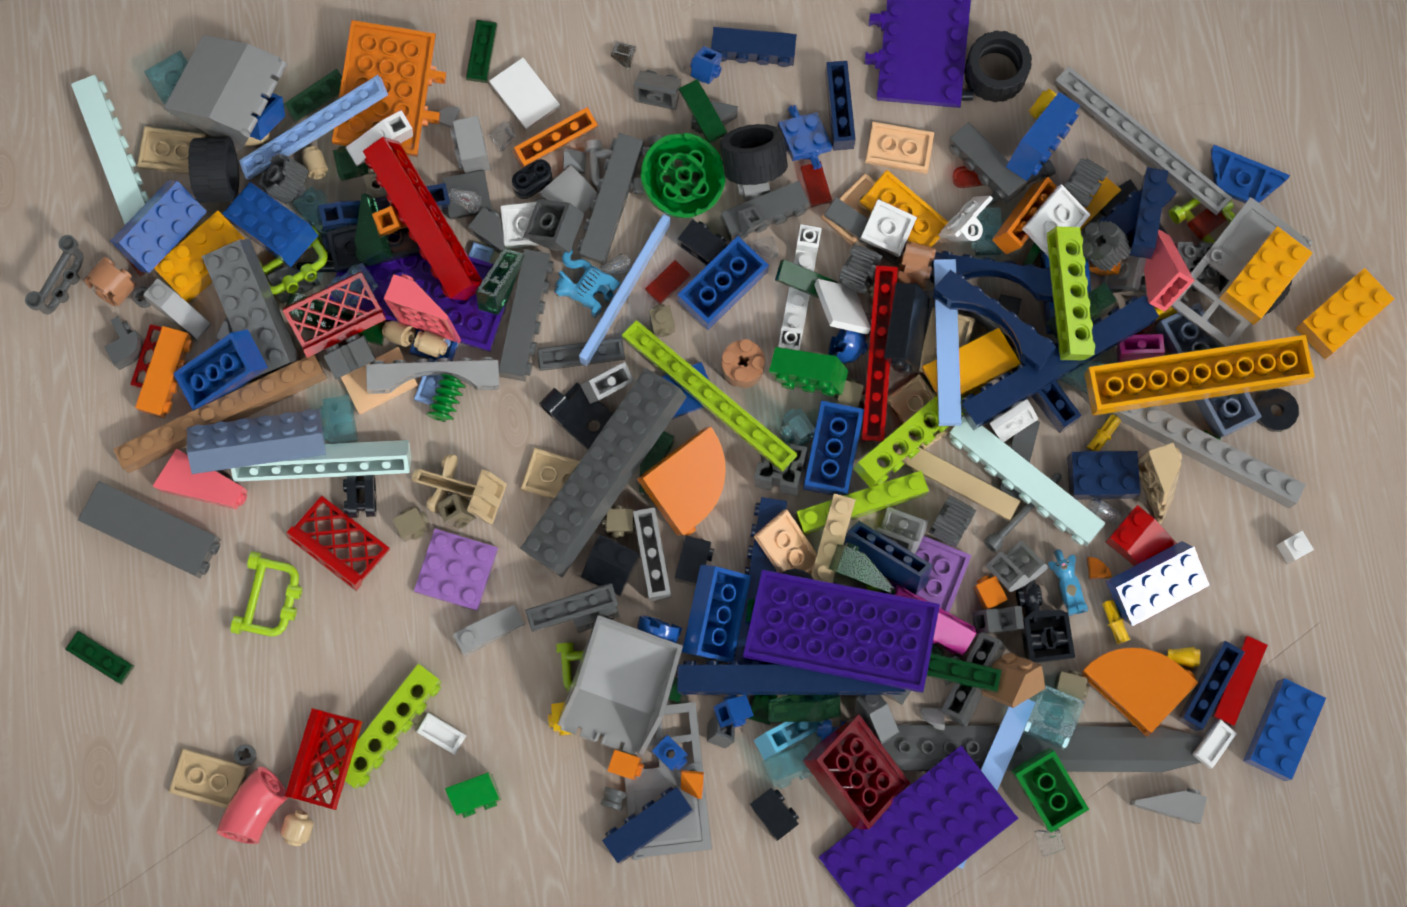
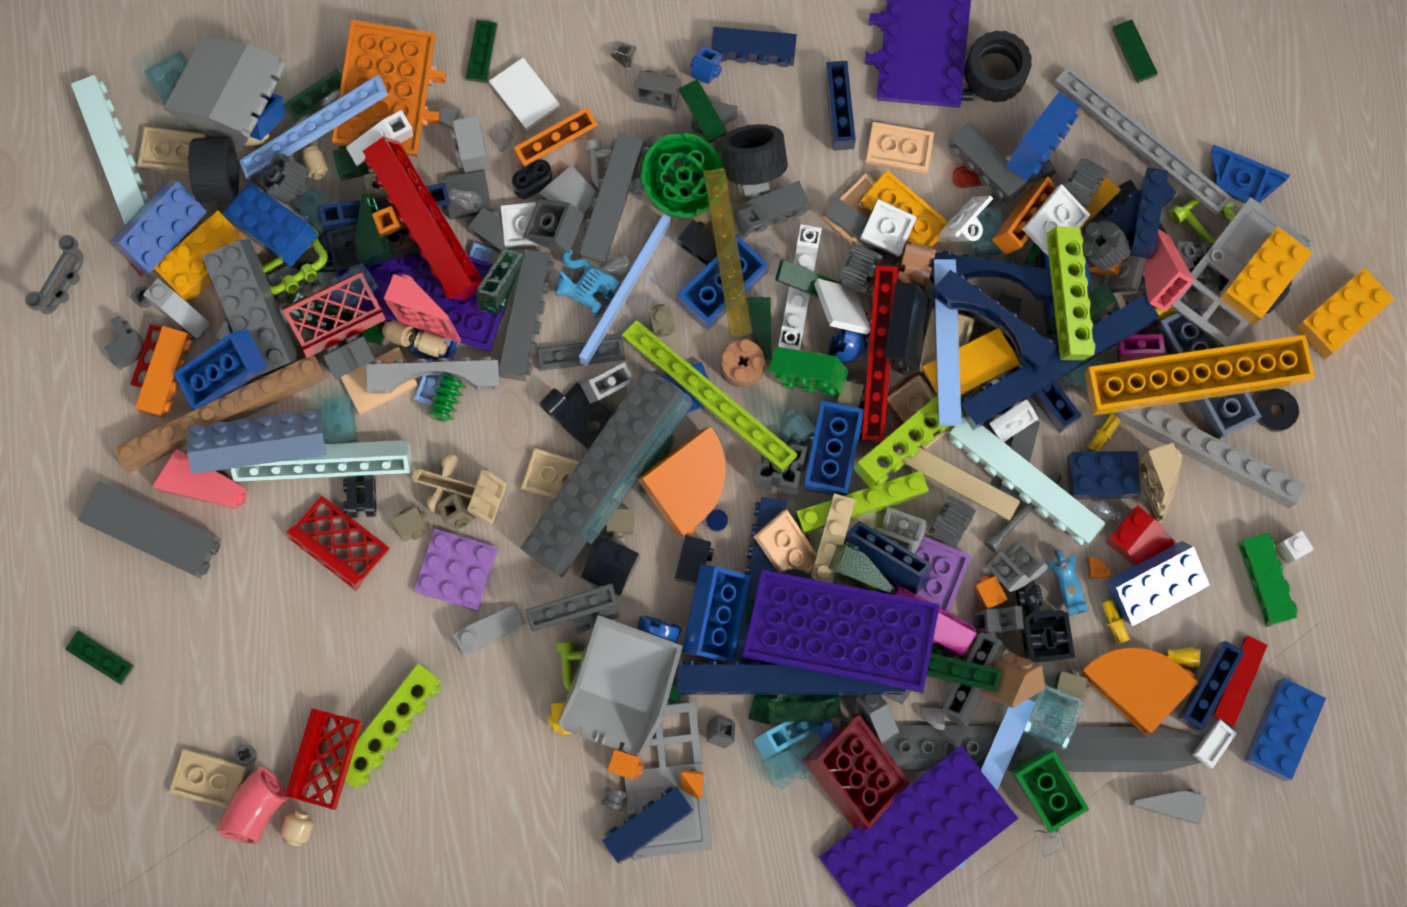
(110, 283): nougat brick -> none
(287, 612): lime bar -> none
(330, 98): none -> clear slope
(441, 733): white tile -> none
(474, 794): green slope -> none
(575, 159): dark grey slope -> none
(637, 468): none -> clear light blue tile
(652, 554): light grey brick -> none
(664, 748): blue brick -> none
(667, 282): clear red tile -> none
(717, 520): none -> clear blue tile
(727, 253): none -> clear yellow tile
(733, 711): blue brick -> none
(760, 320): none -> clear green slope
(774, 813): black brick -> none
(805, 137): blue plate -> none
(816, 185): clear red tile -> none
(1041, 103): yellow cone -> none
(1134, 51): none -> dark green tile
(1205, 223): clear red tile -> none
(1267, 579): none -> green brick

